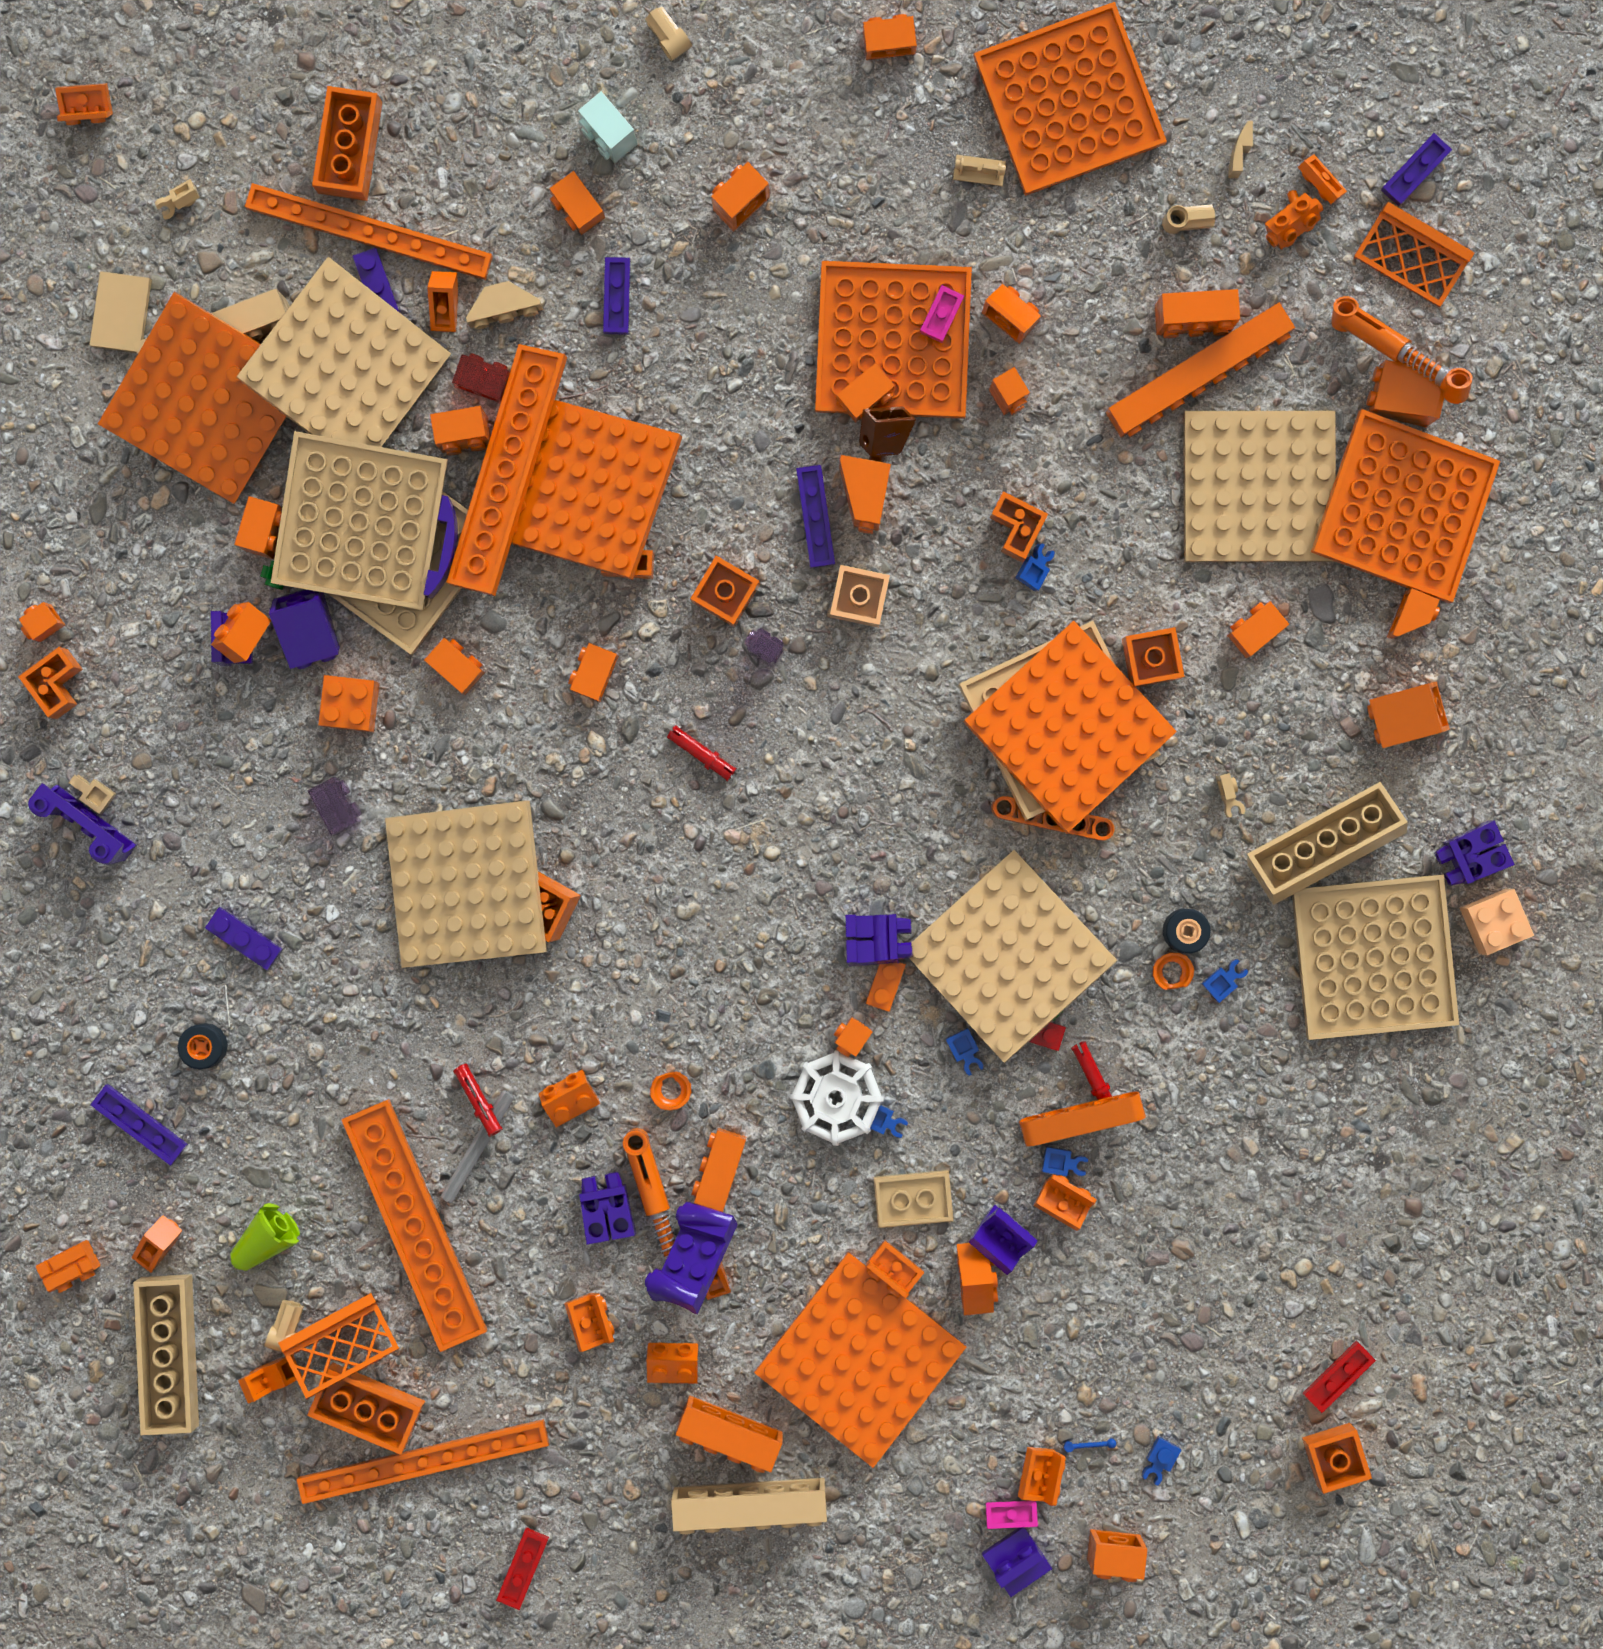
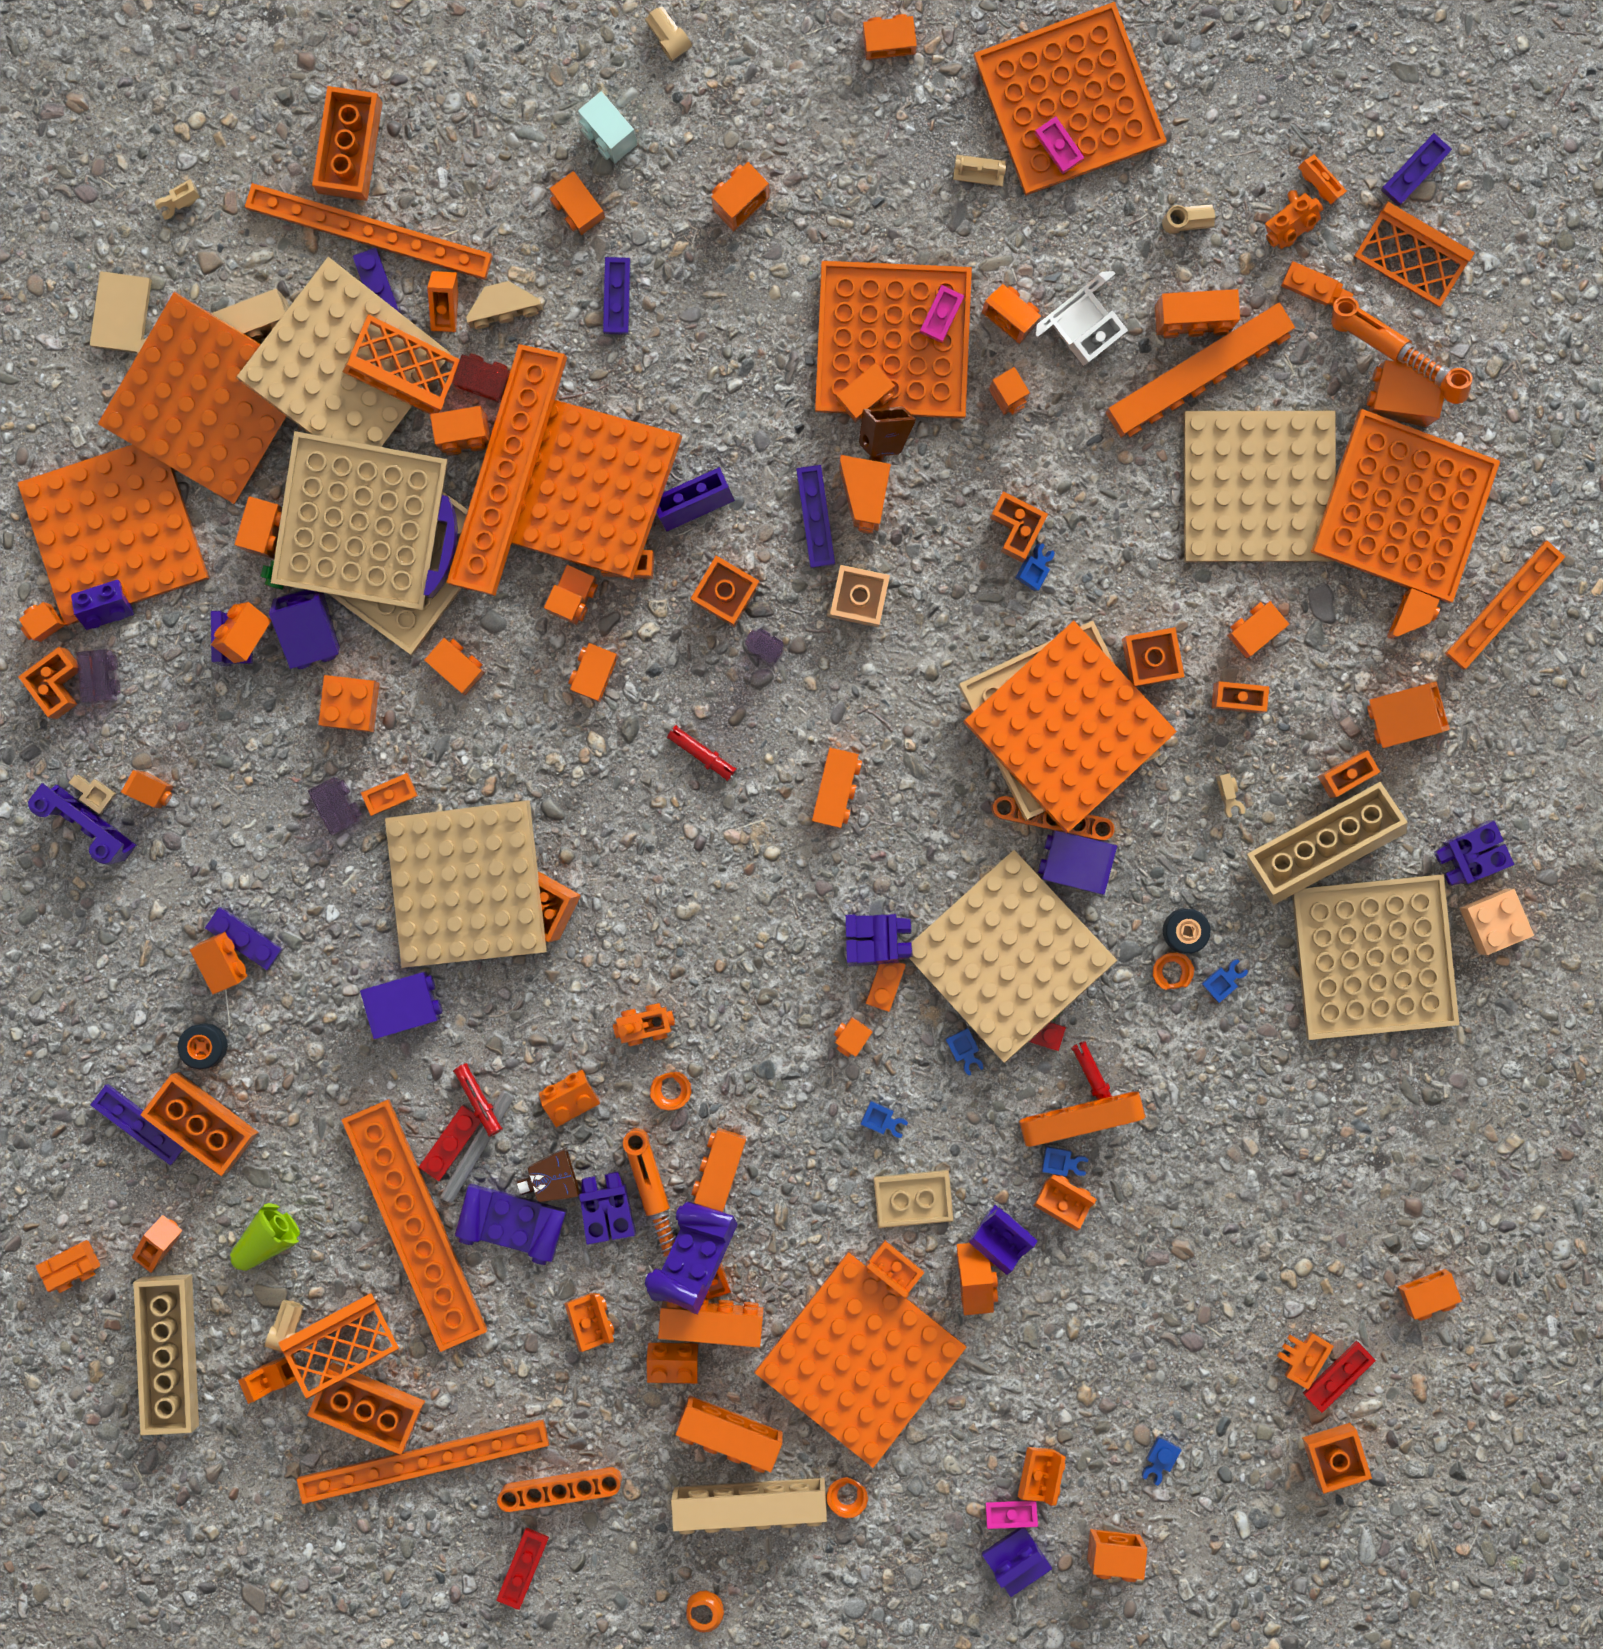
(83, 103): orange bracket -> none
(97, 676): none -> clear purple brick
(101, 605): none -> dark purple bracket
(113, 522): none -> orange plate
(147, 789): none -> orange slope
(199, 1123): none -> orange brick
(219, 963): none -> orange brick
(388, 381): none -> orange fence
(389, 794): none -> orange plate
(401, 1004): none -> dark purple slope
(450, 1143): none -> red plate
(510, 1222): none -> dark purple piece
(550, 1497): none -> orange beam
(551, 1178): none -> reddish brown torso
(571, 595): none -> orange brick
(635, 1026): none -> orange brick
(694, 499): none -> dark purple brick
(713, 1602): none -> orange piece
(714, 1324): none -> orange brick
(836, 788): none -> orange brick
(842, 1111): white plate -> none
(851, 1510): none -> orange piece
(1059, 145): none -> dark pink plate
(1069, 1446): blue hinge -> none
(1077, 862): none -> dark purple slope
(1085, 322): none -> white piece
(1240, 697): none -> orange brick
(1242, 145): tan slope -> none
(1305, 1358): none -> orange hinge
(1313, 284): none -> orange hinge
(1348, 774): none -> orange brick
(1430, 1295): none -> orange brick
(1505, 605): none -> orange plate

